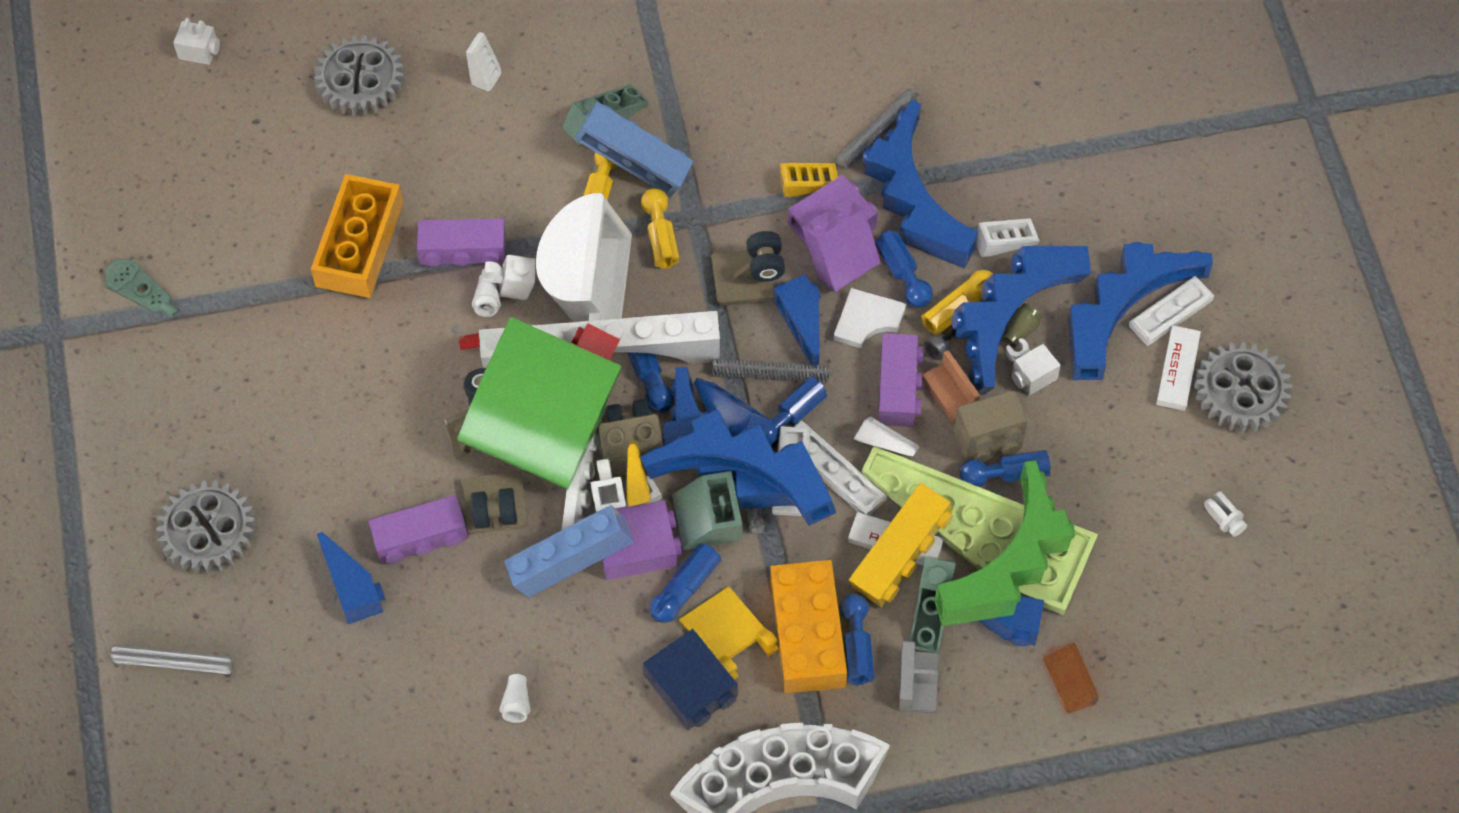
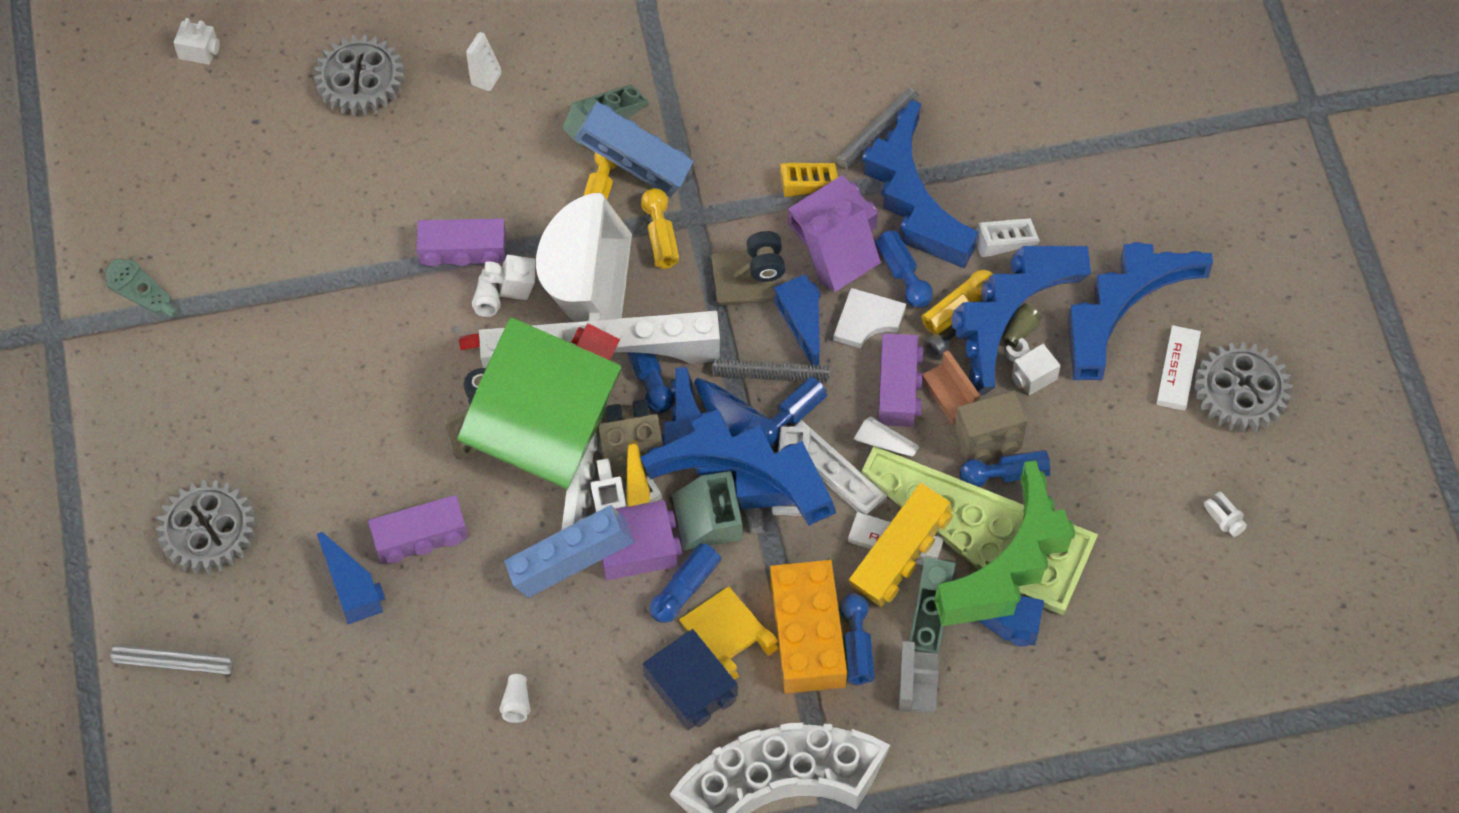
(357, 236): light orange brick -> none
(494, 502): dark tan plate -> none
(1071, 678): clear orange slope -> none
(1171, 310): white tile -> none

